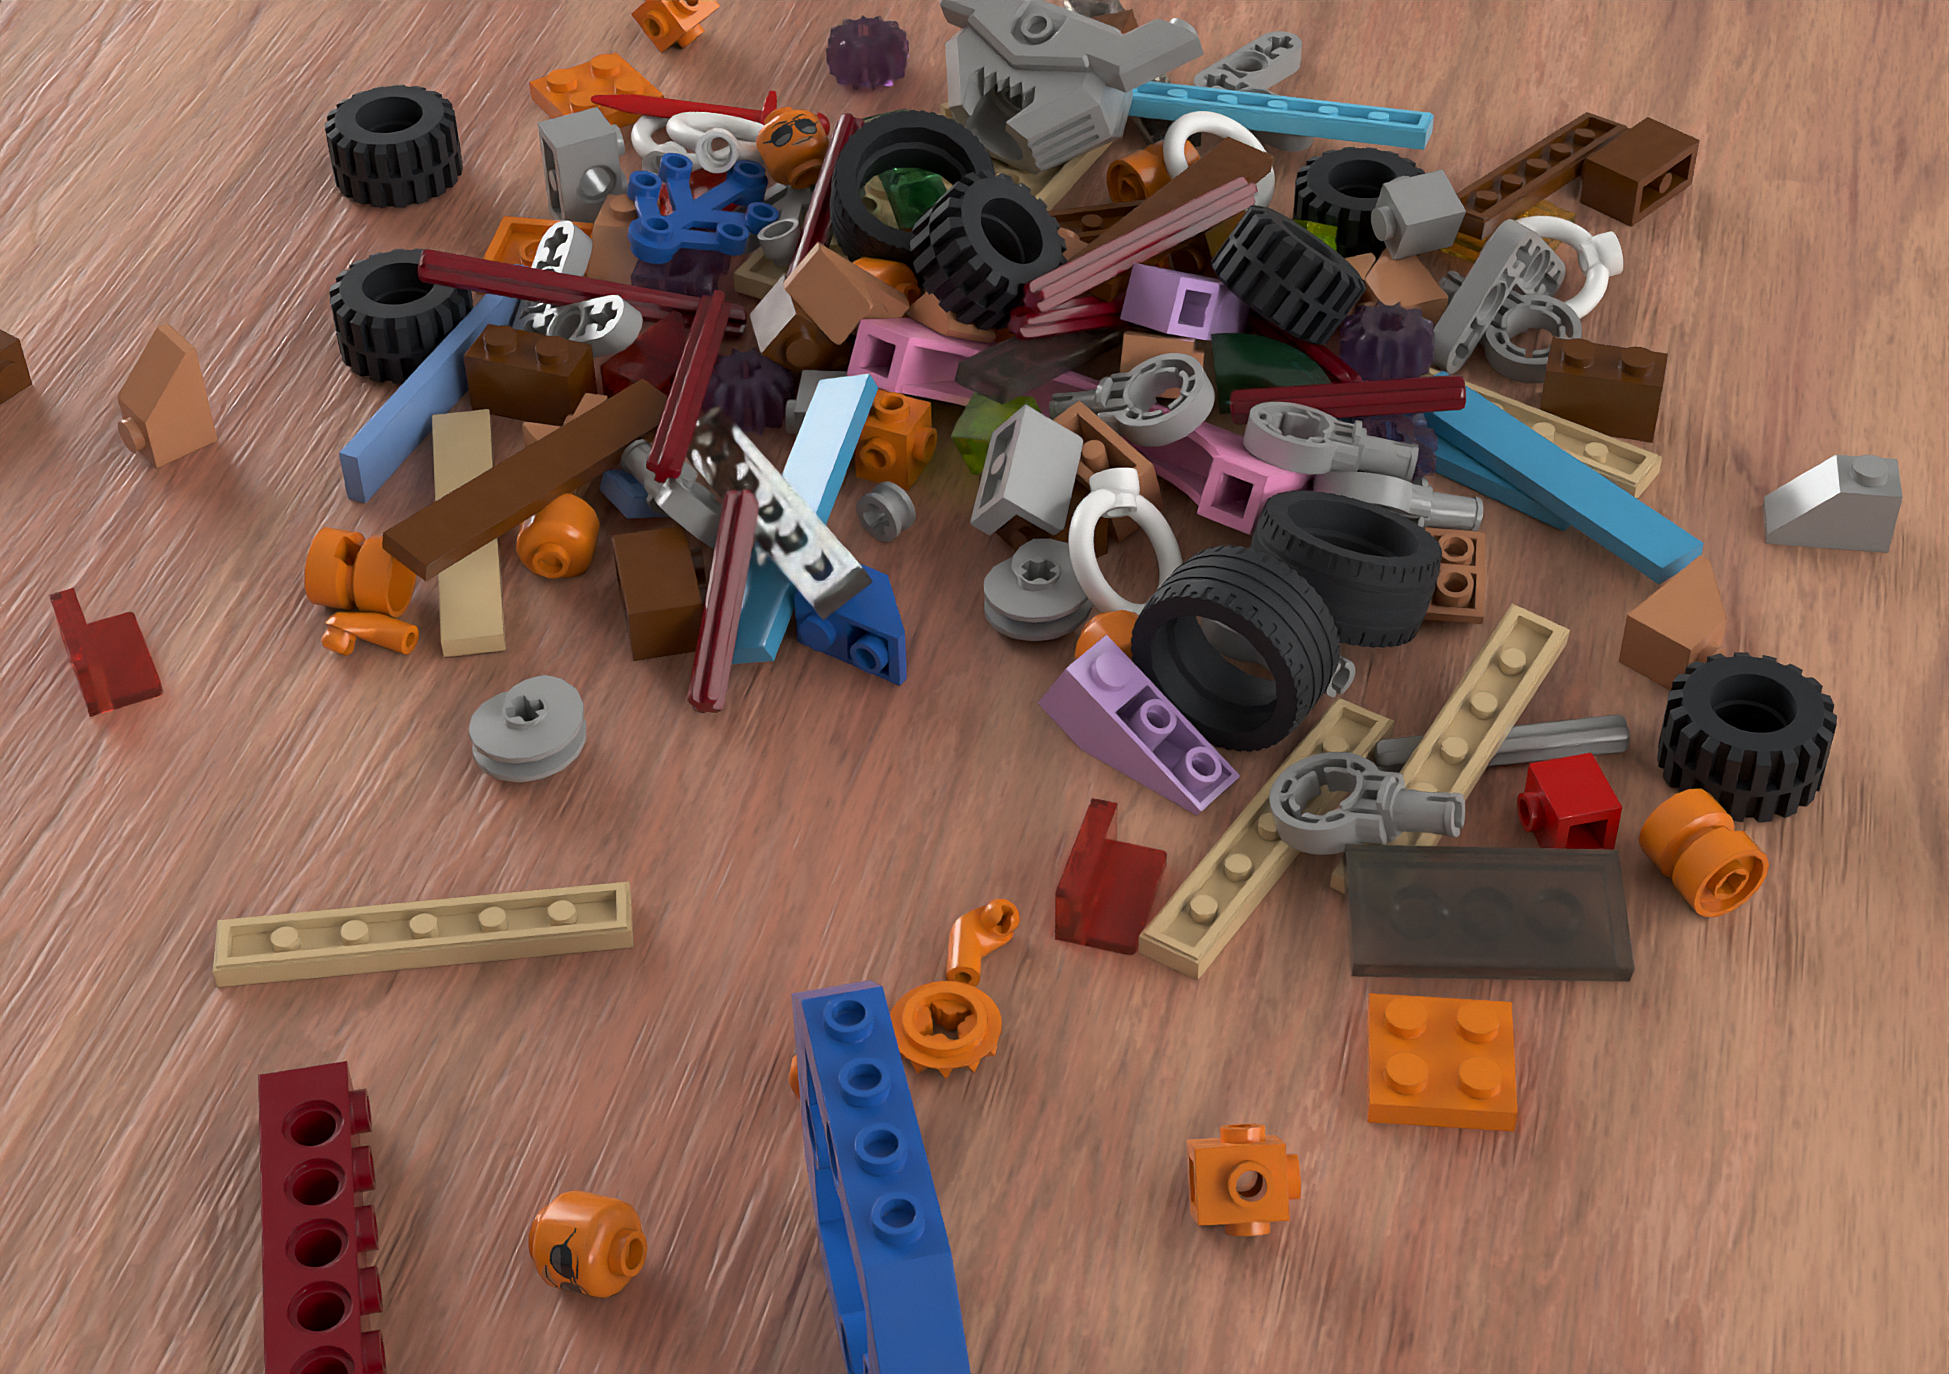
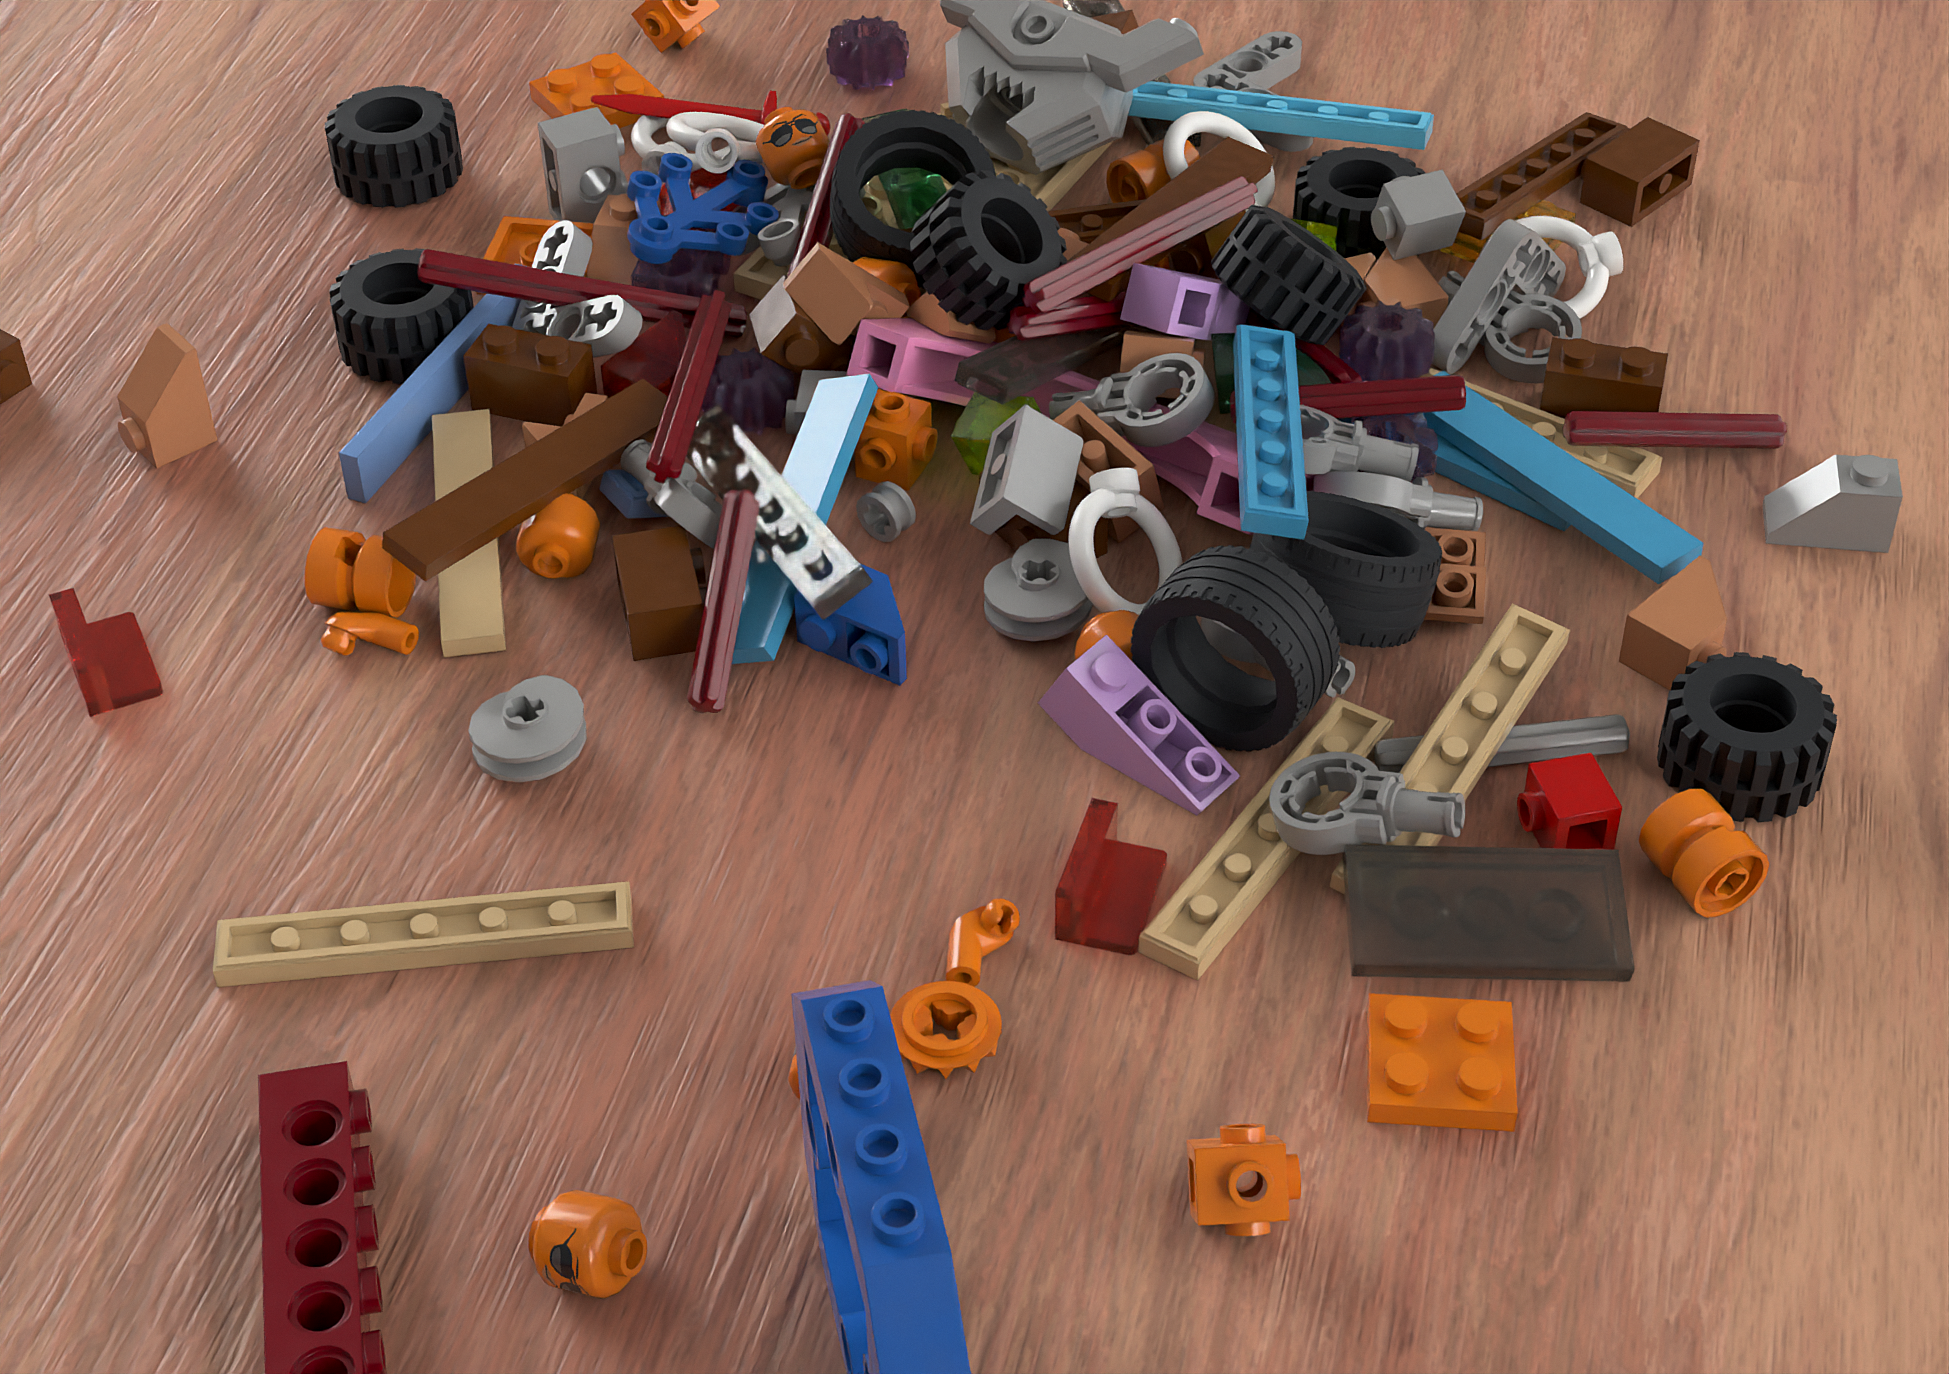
(1269, 433): none -> dark azure tile
(1674, 429): none -> dark red axle

